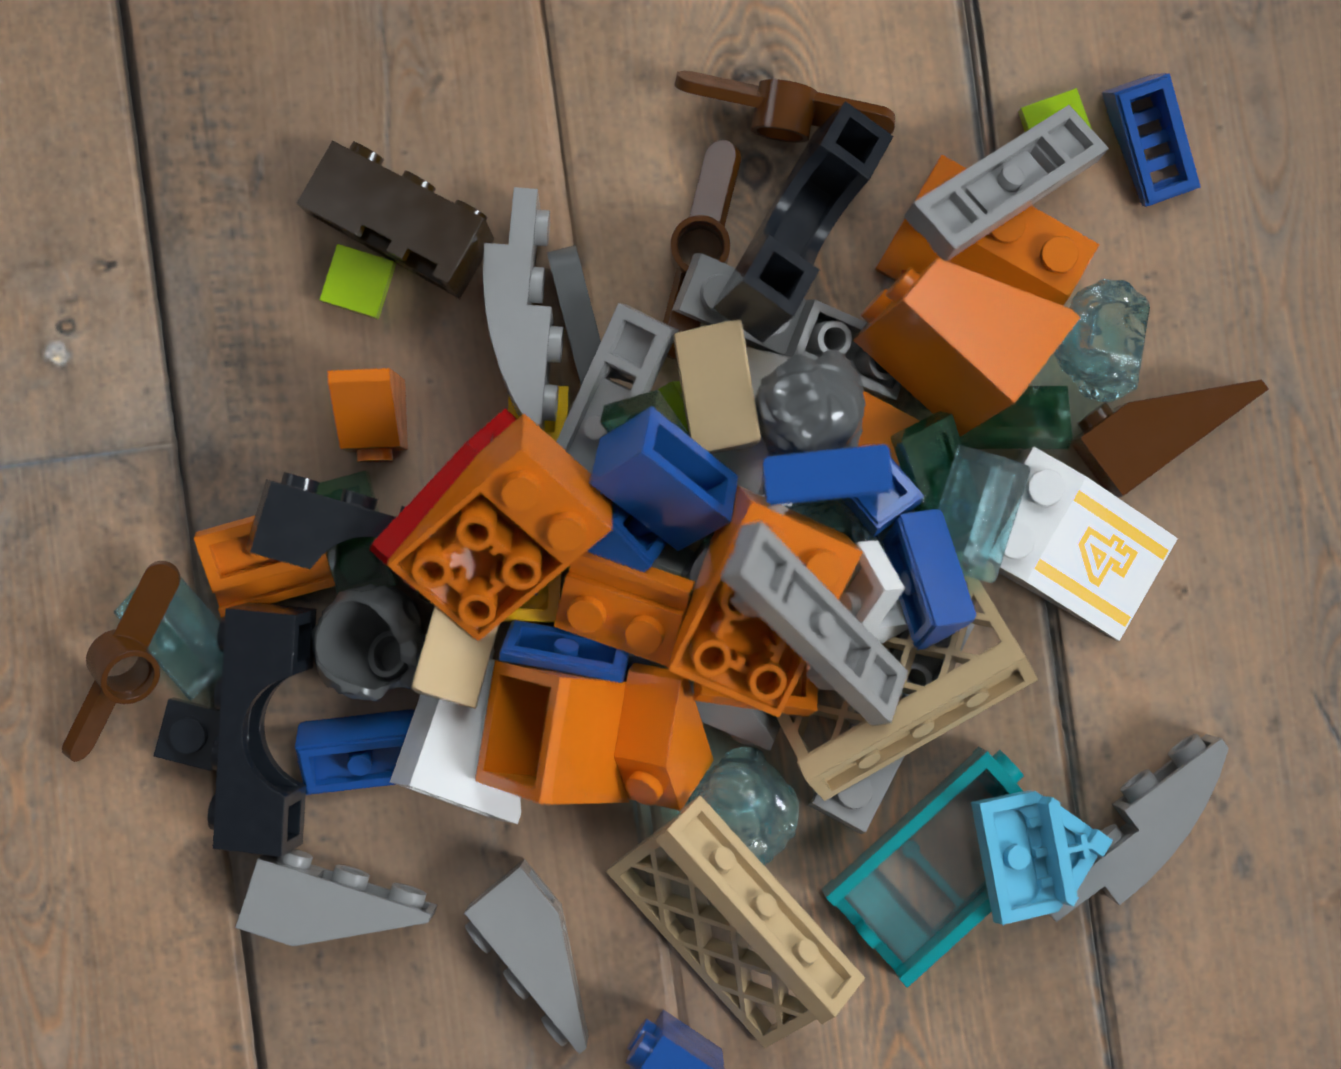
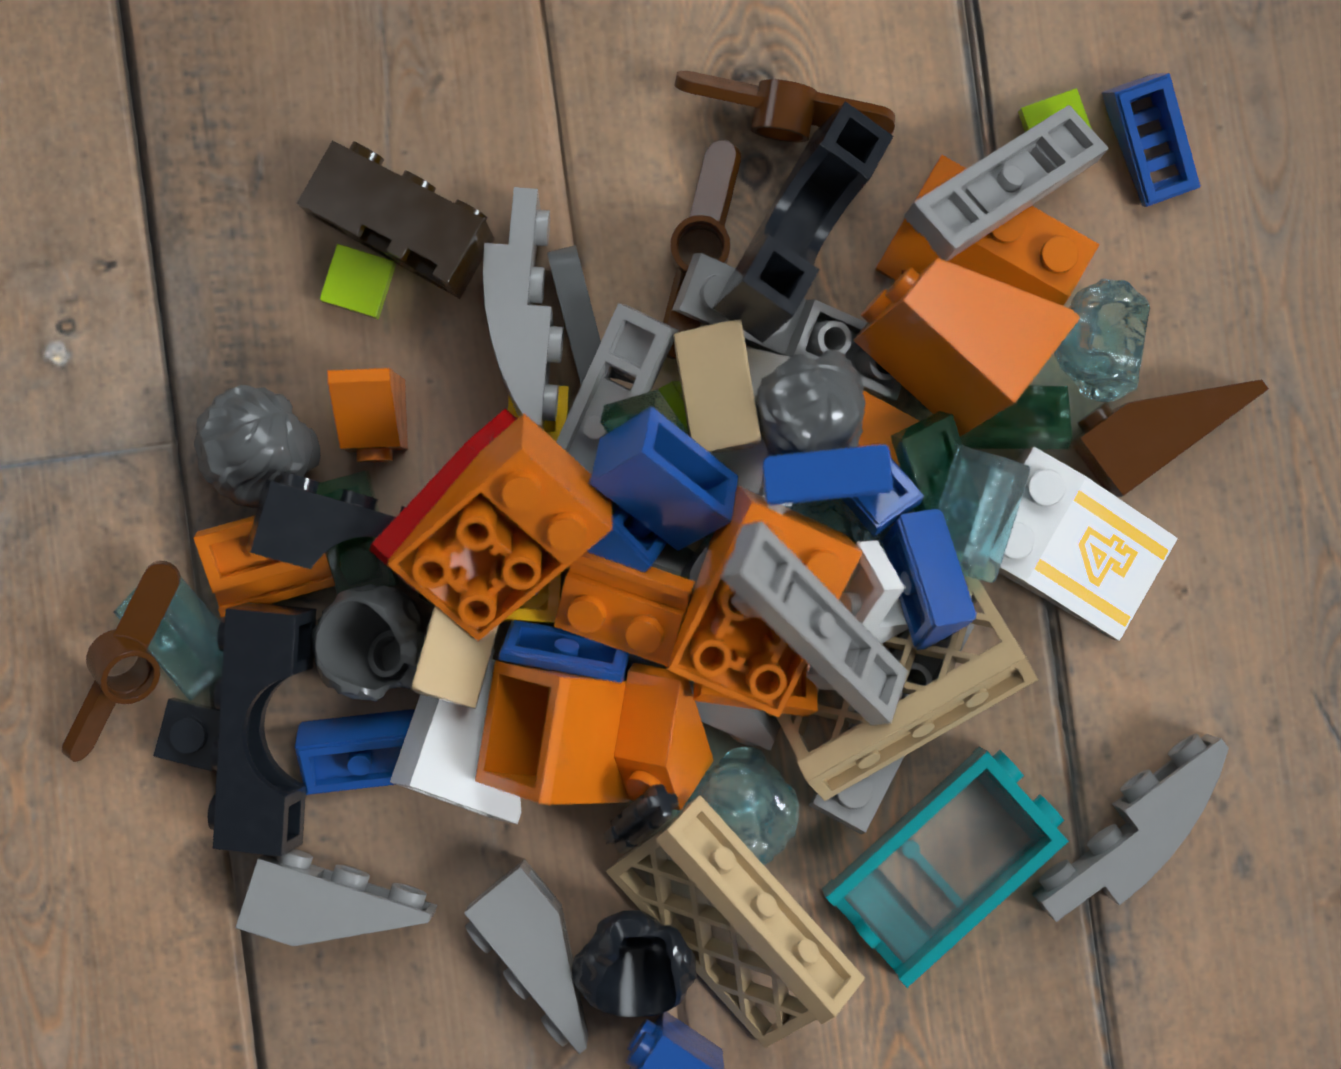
(249, 439): none -> dark grey hair
(634, 966): none -> black hair
(641, 818): none -> black axle
(1033, 854): medium azure slope -> none

